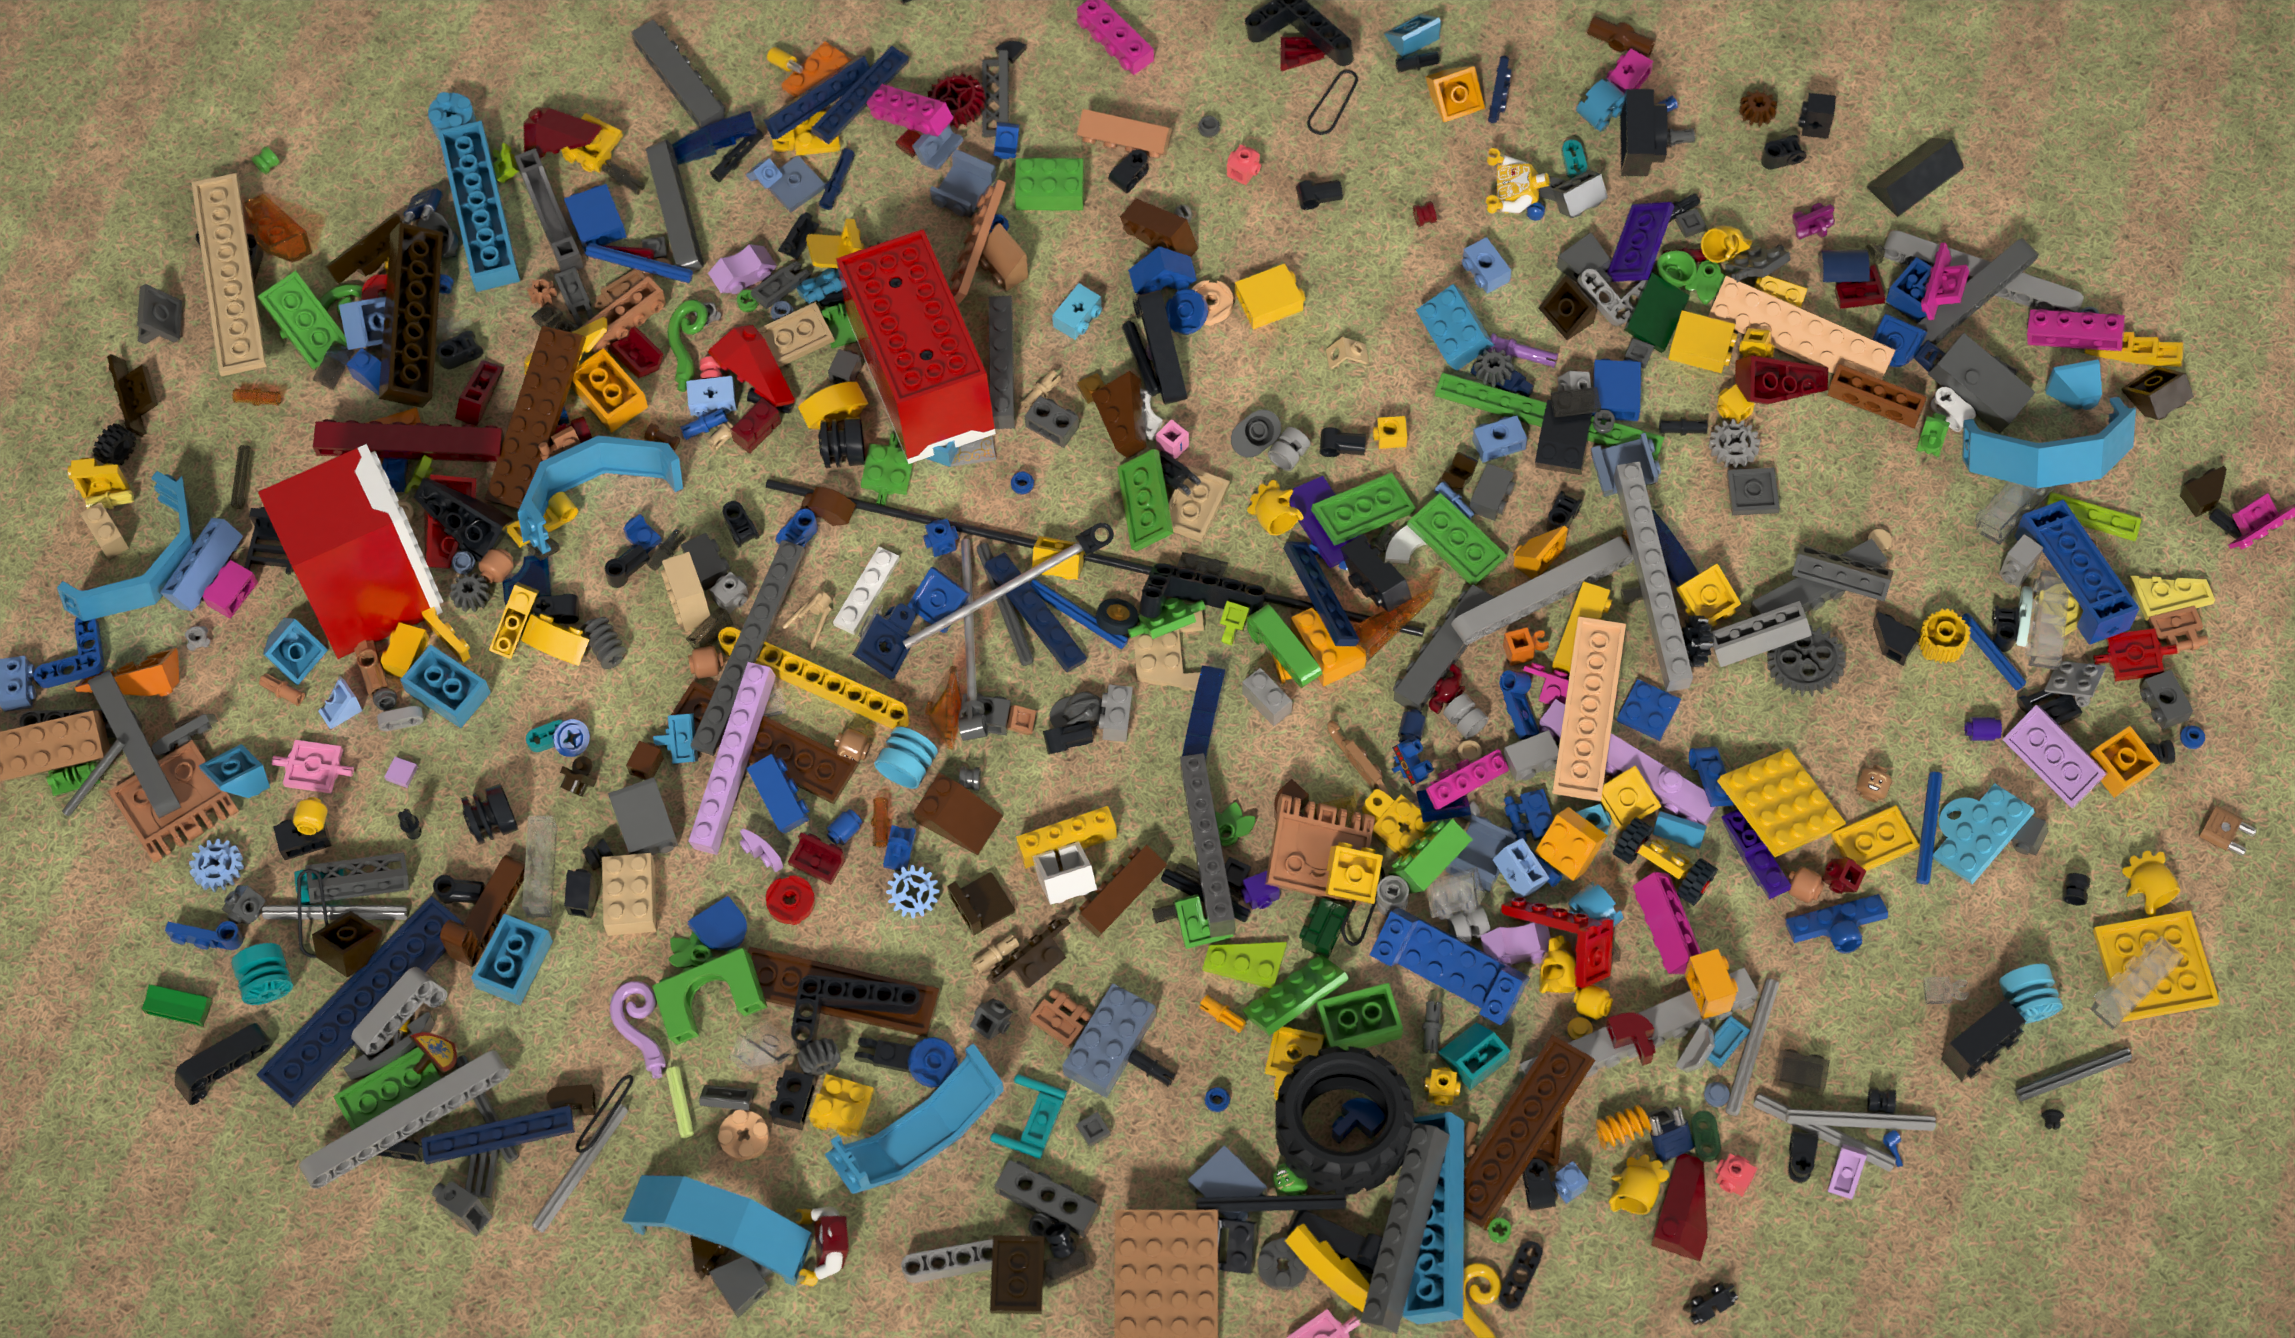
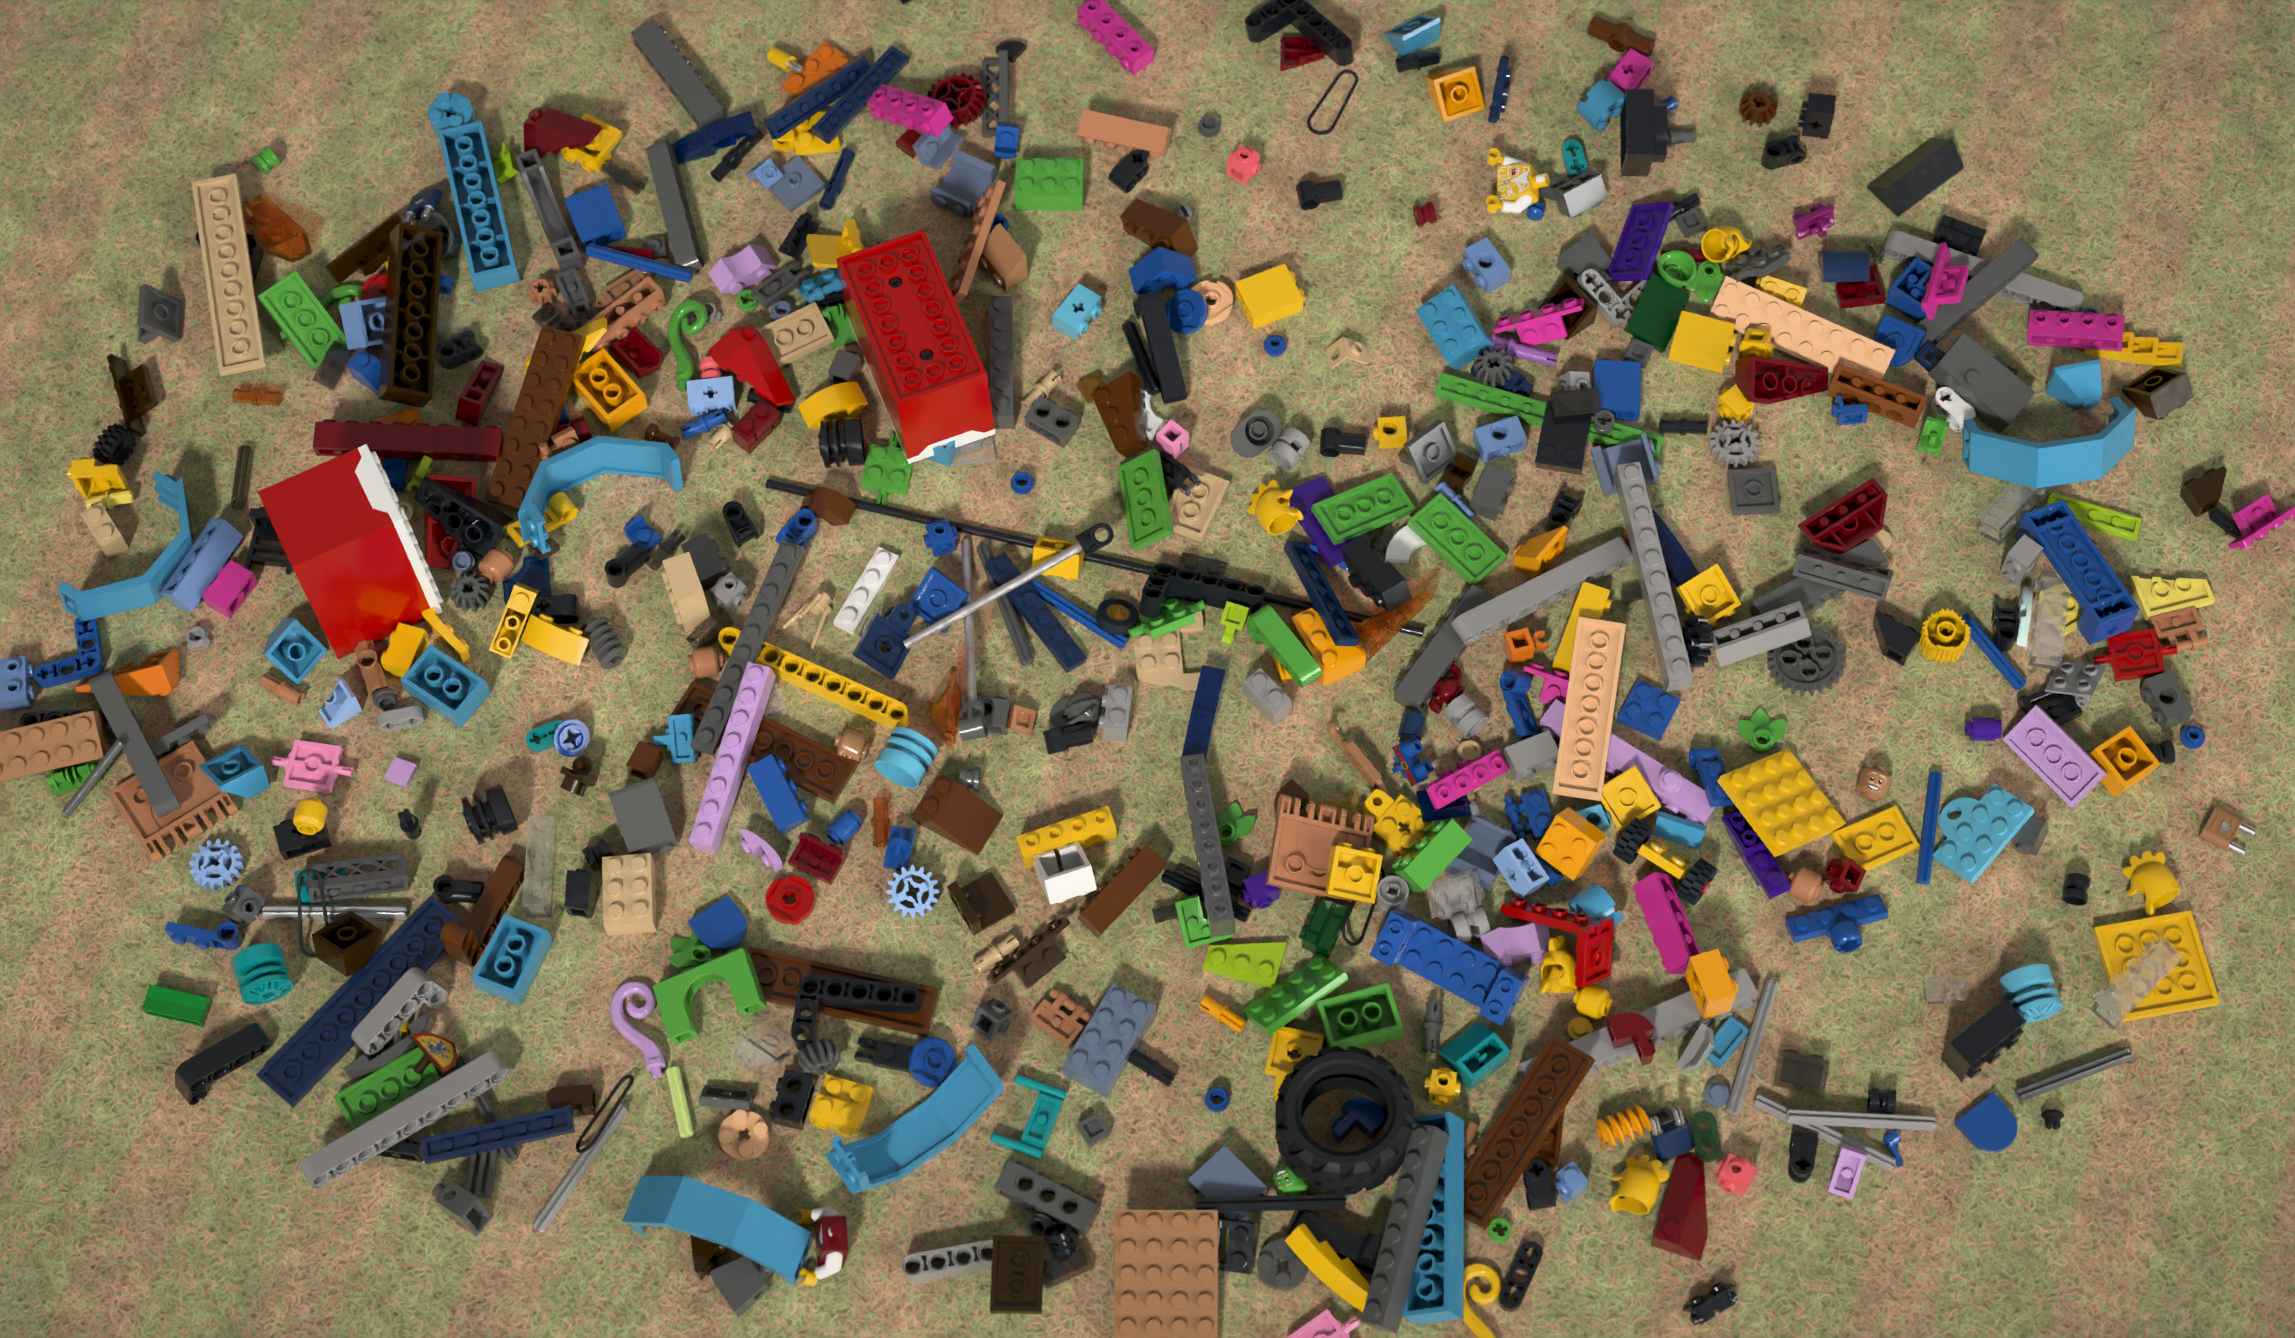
(1274, 351): none -> blue plate
(1429, 451): none -> dark grey bracket
(1540, 325): none -> dark pink bracket
(1762, 728): none -> bright green plate
(1848, 414): none -> blue bracket
(1848, 519): none -> dark red wedge
(1959, 235): none -> black brick
(1989, 1125): none -> blue tile

